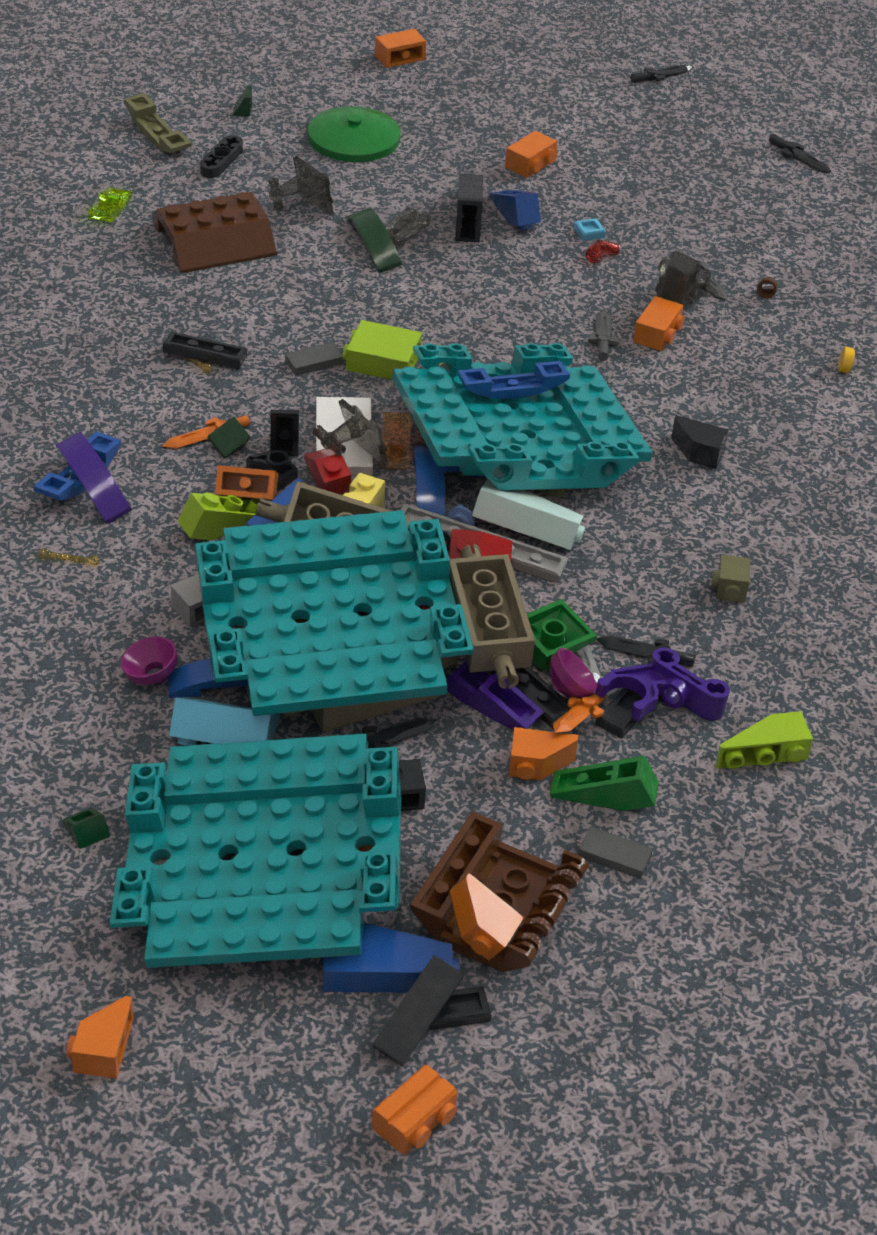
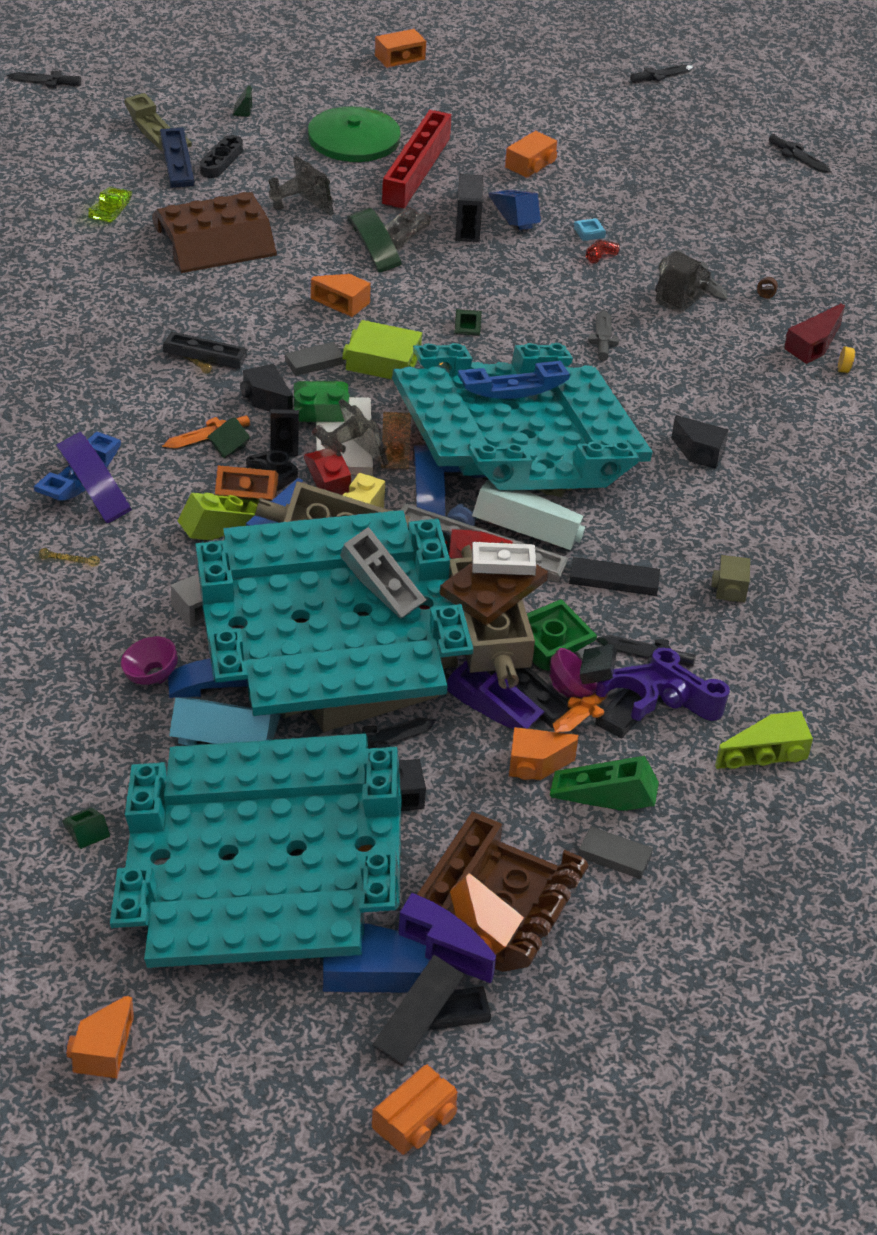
(56, 78): none -> black sword
(176, 157): none -> dark blue tile
(266, 389): none -> black slope
(319, 400): none -> green slope
(341, 292): none -> orange slope
(381, 573): none -> light grey slope
(416, 159): none -> red brick
(446, 937): none -> dark purple slope
(468, 322): none -> dark green slope
(490, 594): none -> reddish brown plate
(503, 558): none -> white plate
(598, 664): none -> black tile
(614, 576): none -> black tile
(659, 323): orange brick -> none
(813, 336): none -> dark red slope

